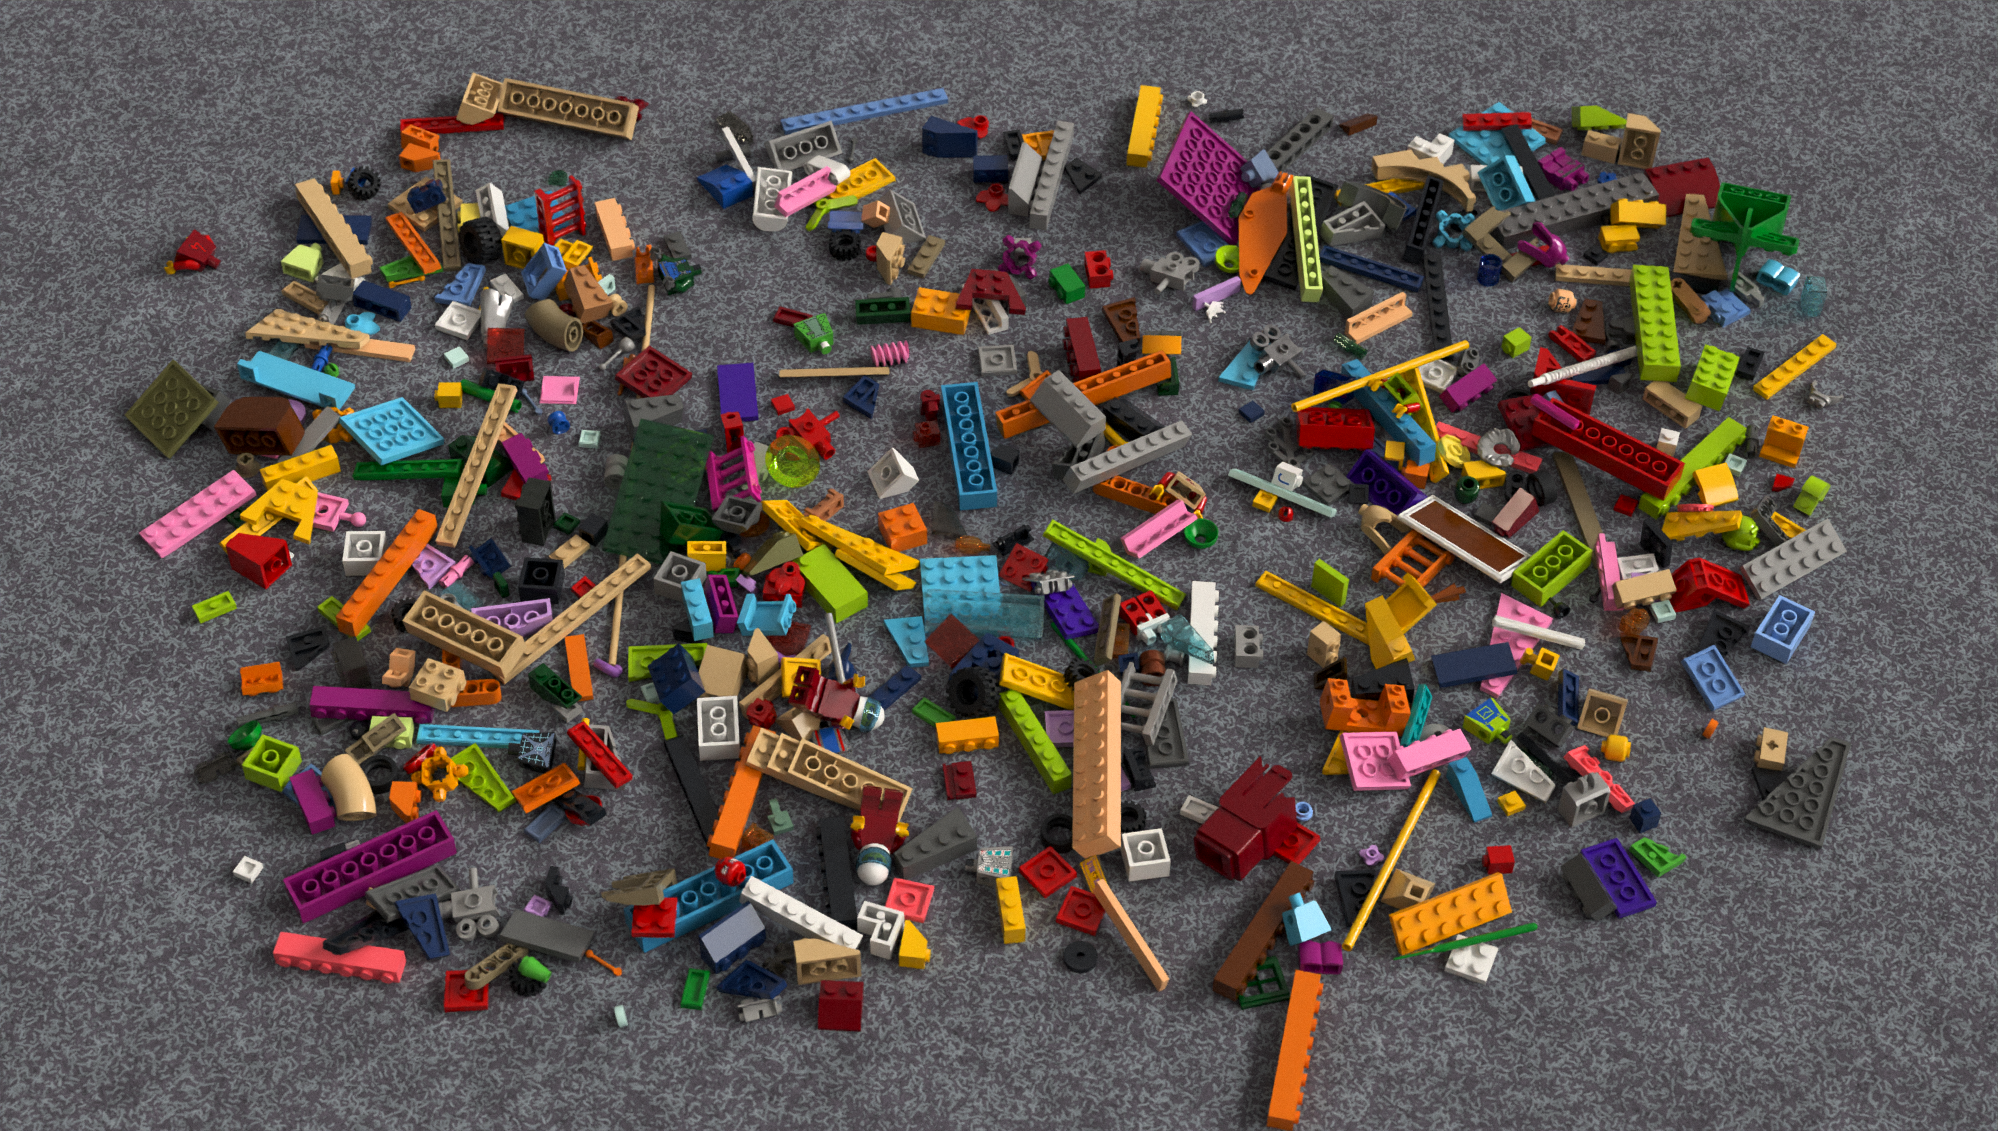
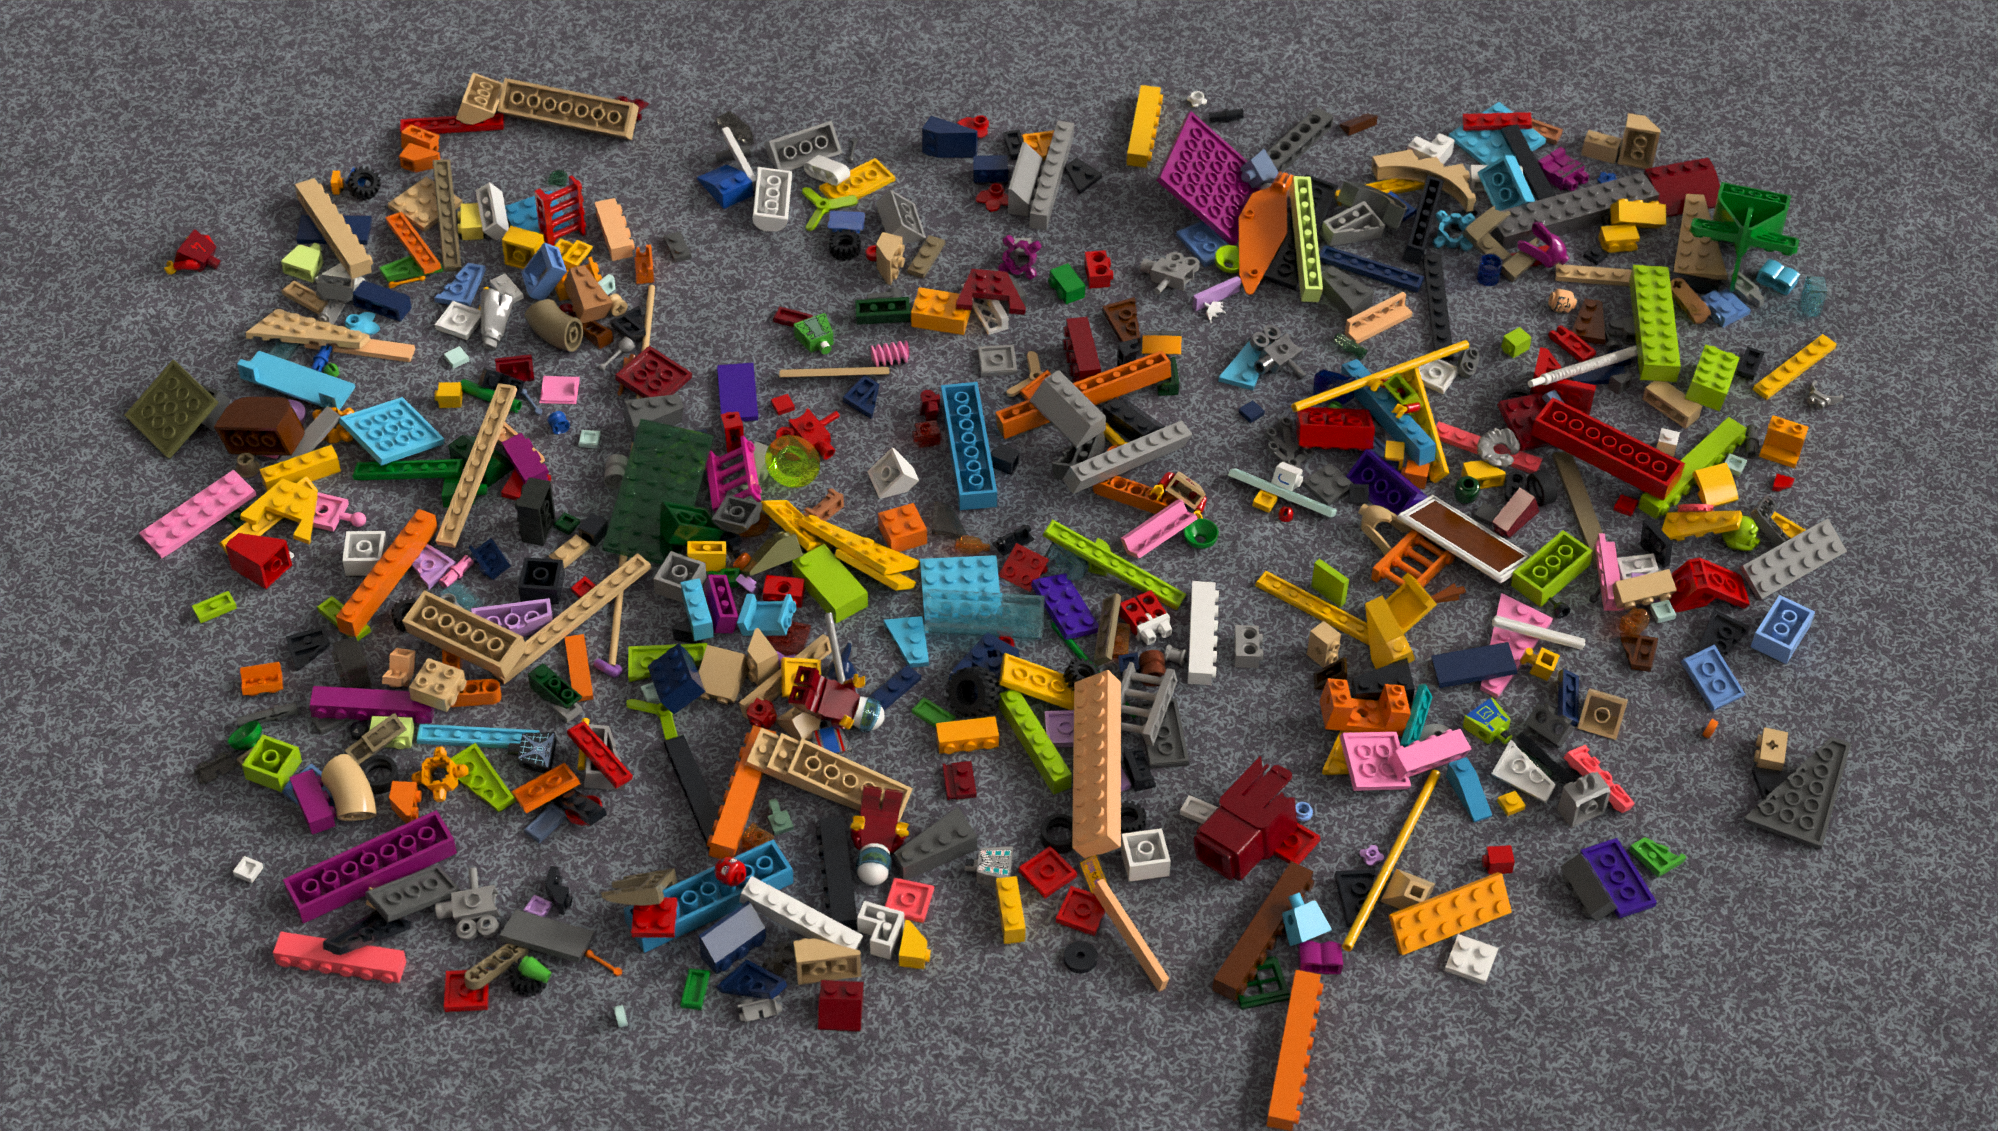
(337, 849): black piece -> none
(415, 763): red plate -> none
(426, 196): dark blue bracket -> none
(426, 924): dark blue wing -> none
(480, 240): black tyre -> none
(501, 585): dark green tile -> none
(504, 343): clear red tile -> none
(674, 272): torso -> none
(718, 728): white brick -> none
(787, 580): red plate -> none
(804, 192): bright pink fence -> none
(866, 110): medium blue plate -> none
(875, 214): light nougat brick -> none
(951, 640): clear red tile -> none
(1050, 581): light grey hinge -> none
(1185, 638): clear light blue slope -> none
(1237, 204): clear green axle -> none
(1453, 451): light yellow tile -> none
(1468, 388): magenta brick -> none
(1474, 940): green piece -> none
(1555, 411): dark pink axle -> none
(1587, 116): lime slope -> none
(1616, 748): yellow head -> none
(1645, 815): dark blue brick -> none
(1812, 492): lime brick -> none

